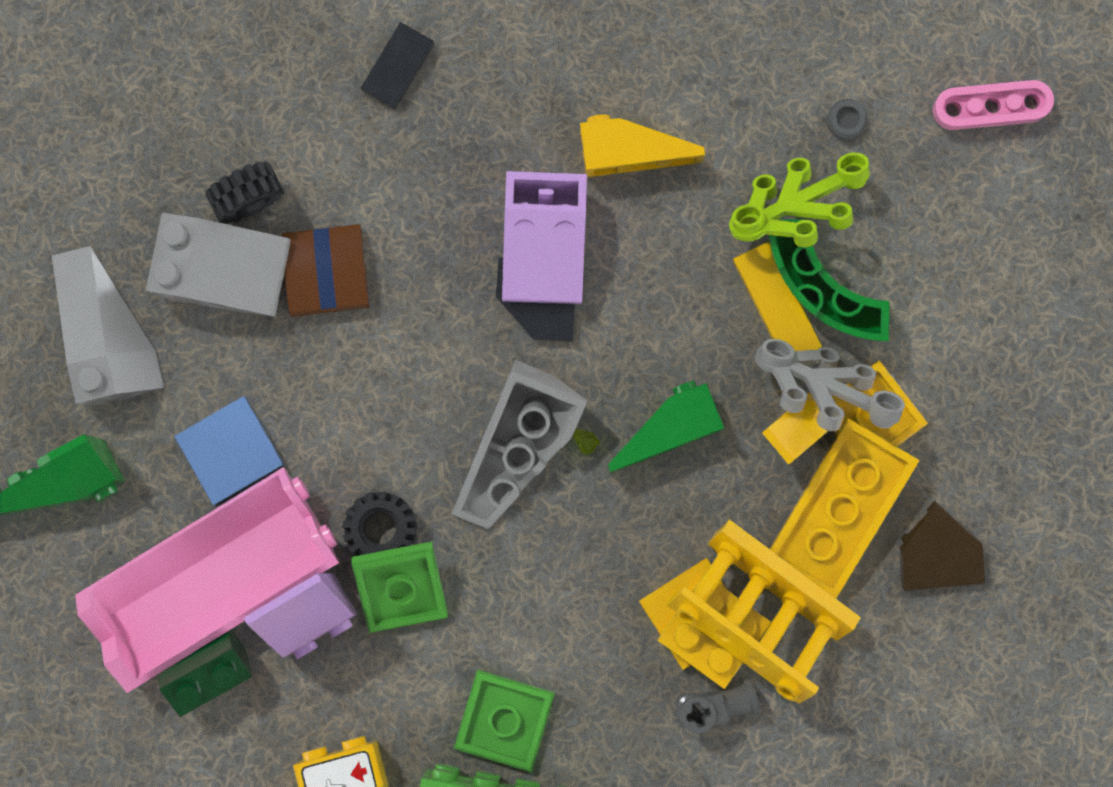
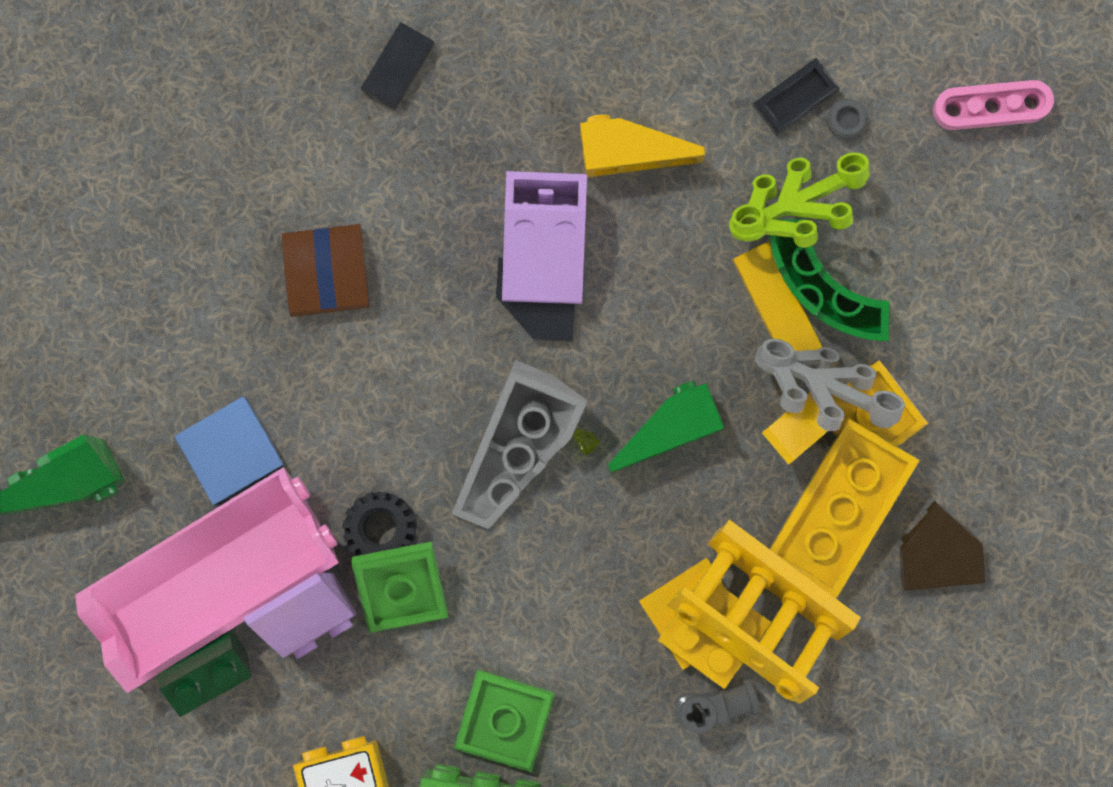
(101, 337): light grey wedge -> none
(217, 265): light grey slope -> none
(244, 192): black tyre -> none
(796, 96): none -> black tile

